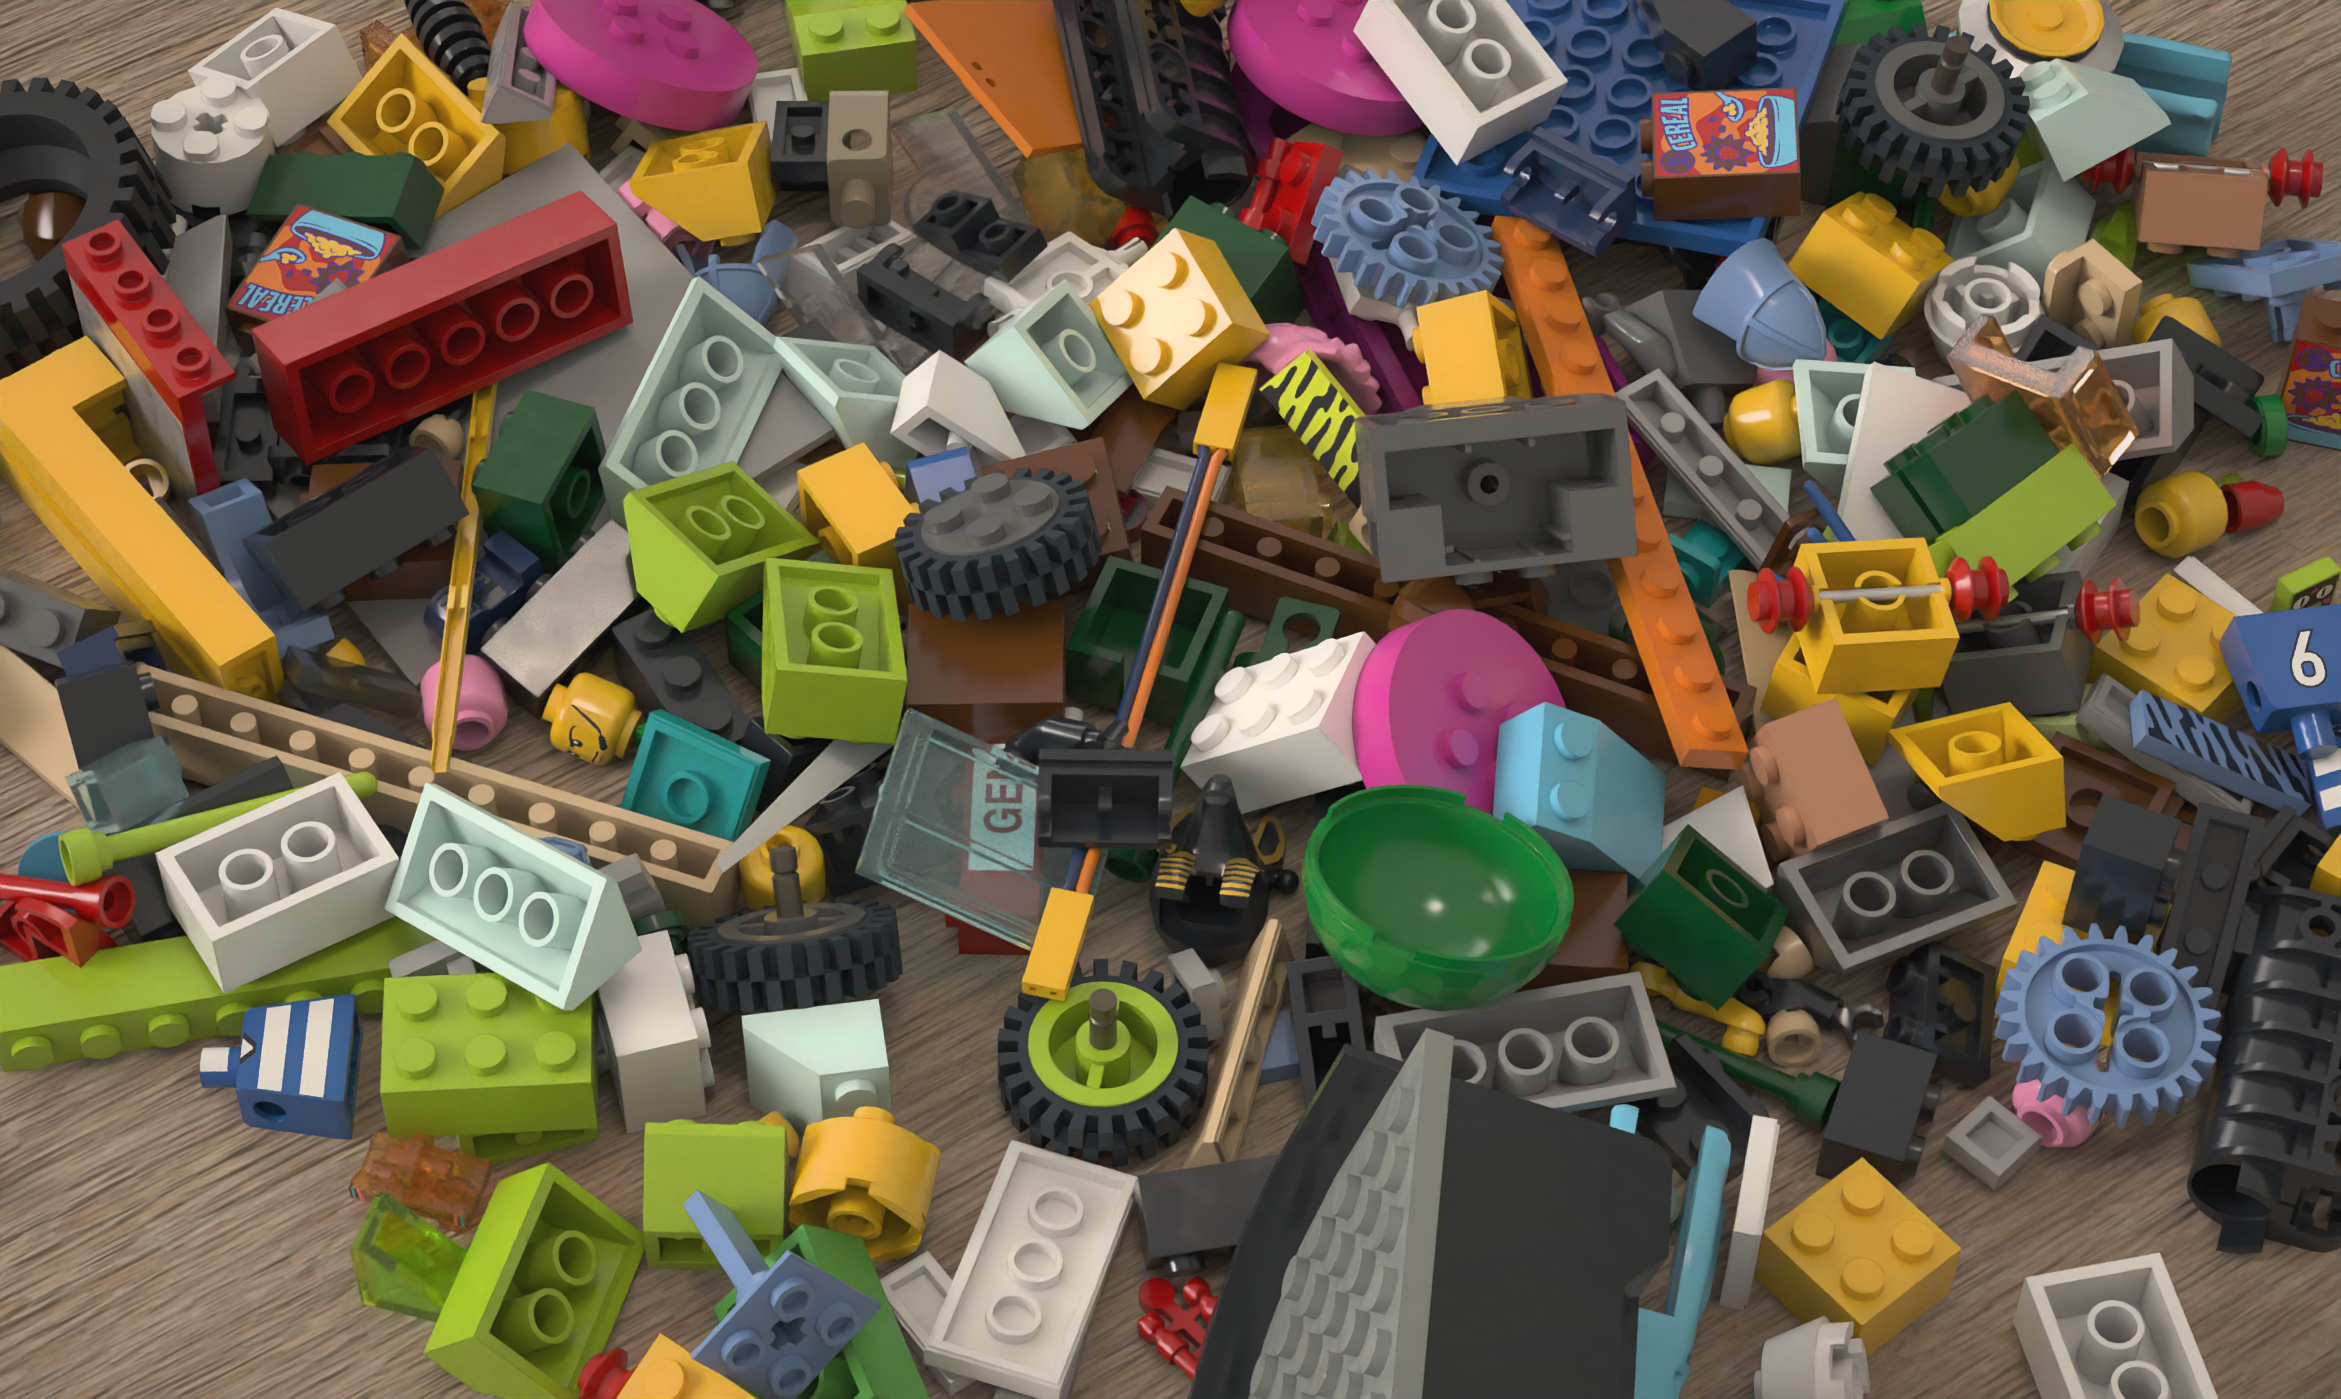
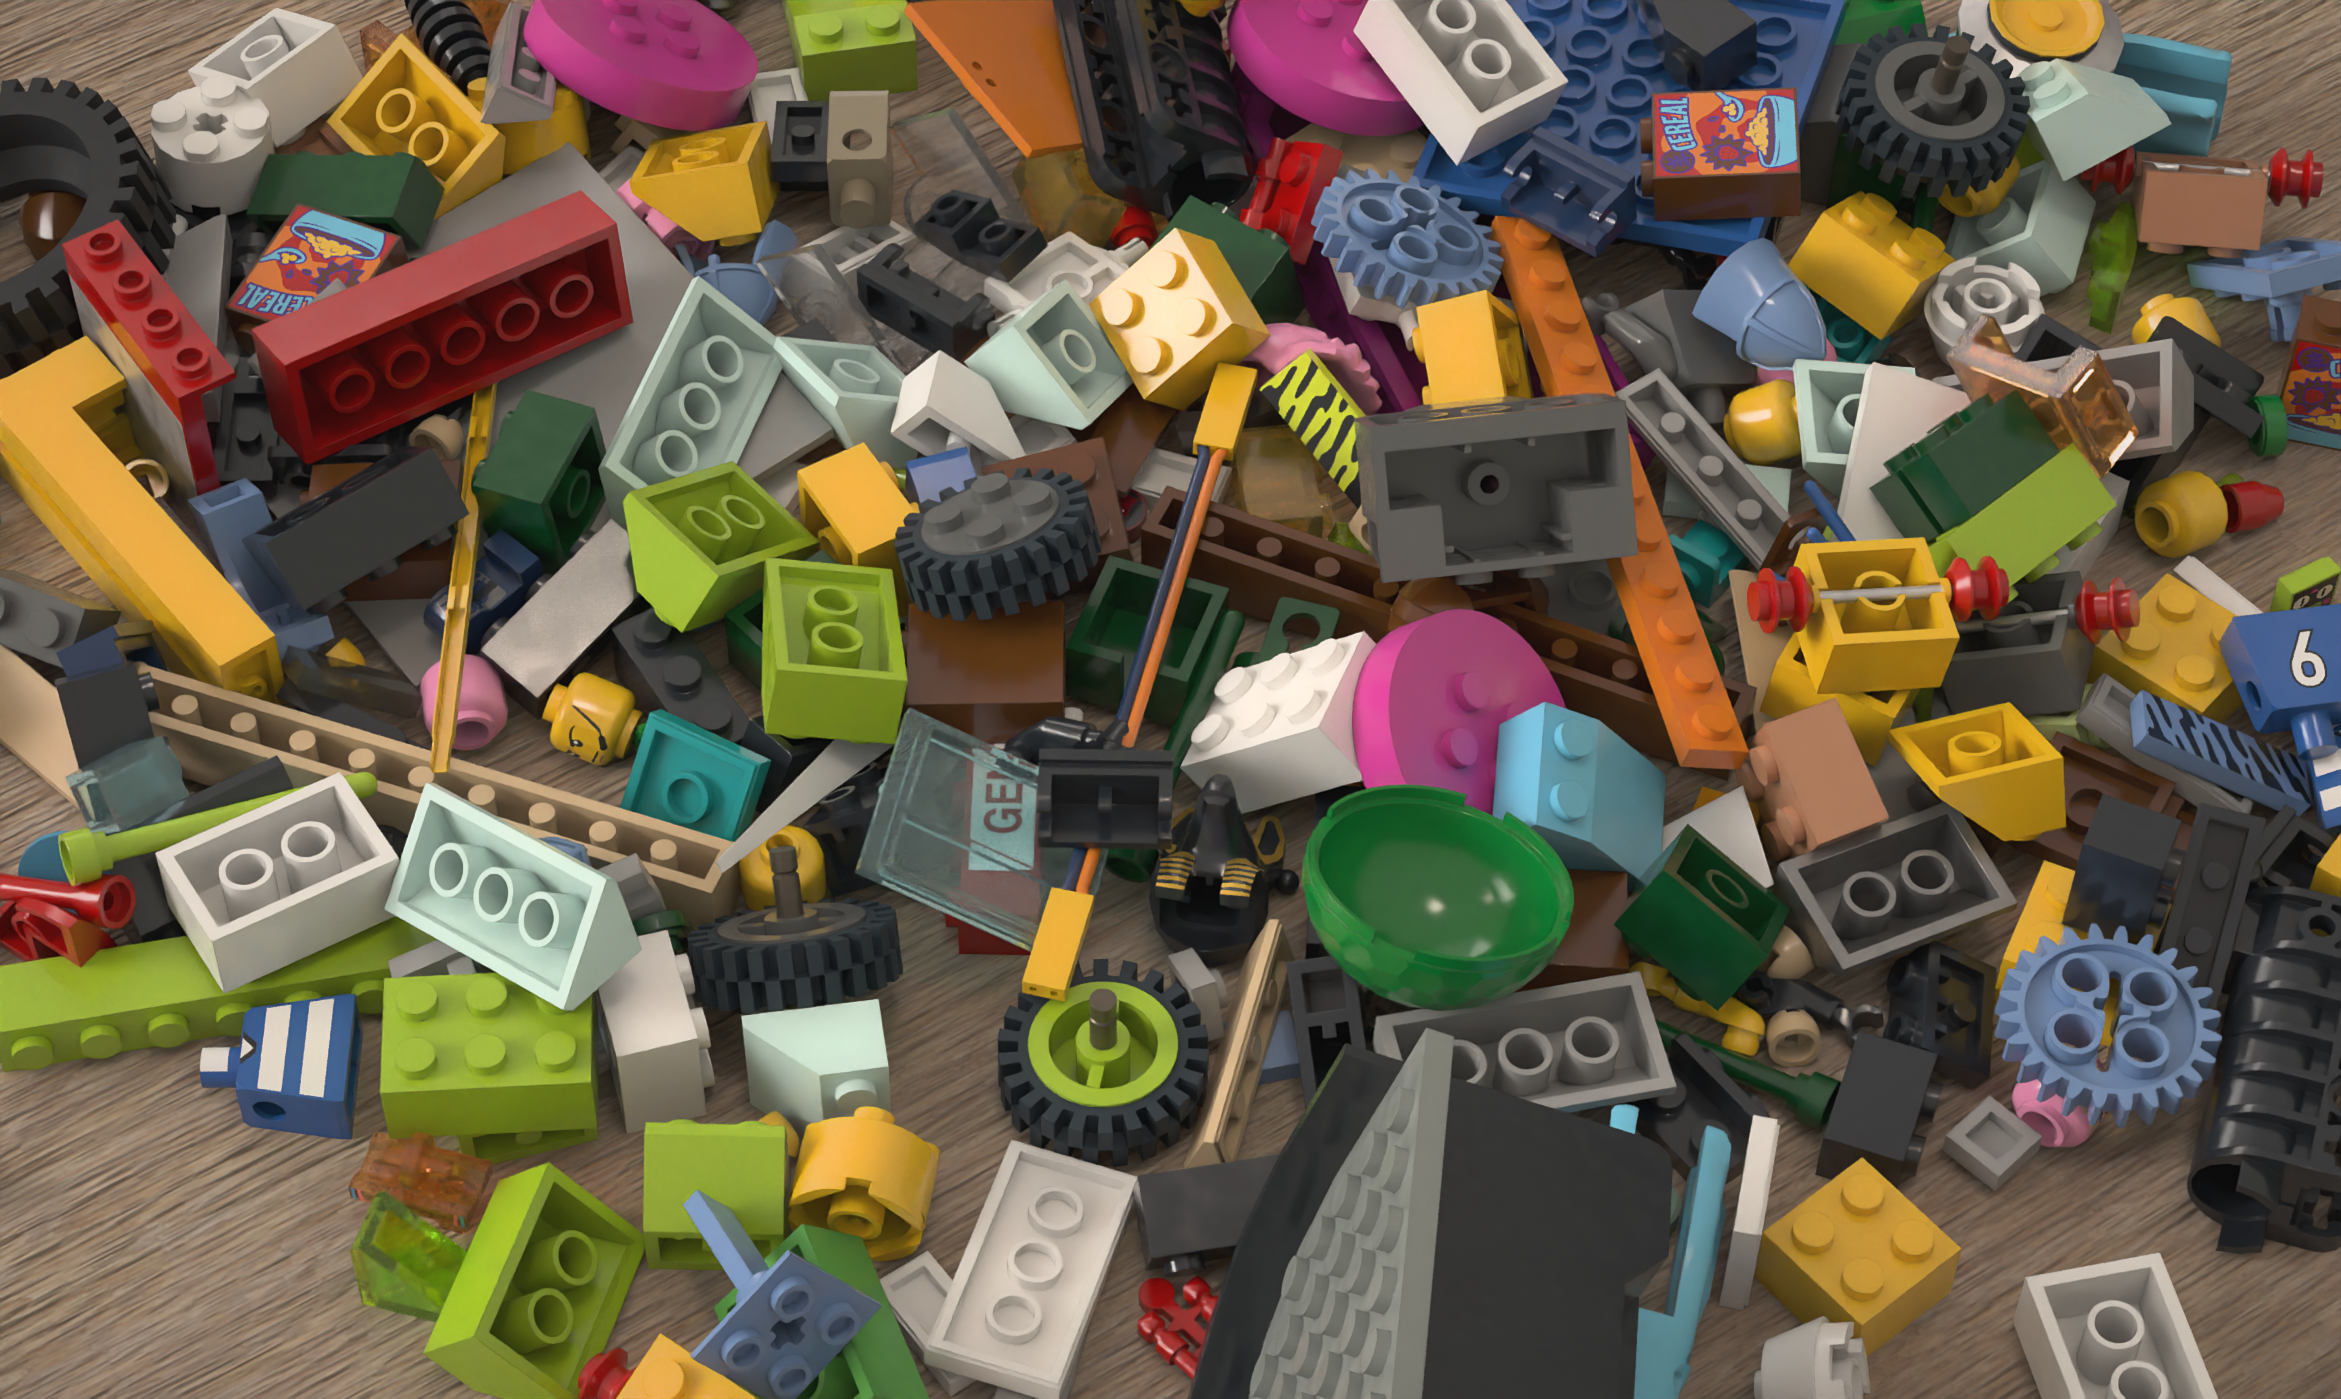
(2092, 294): tan bracket -> none

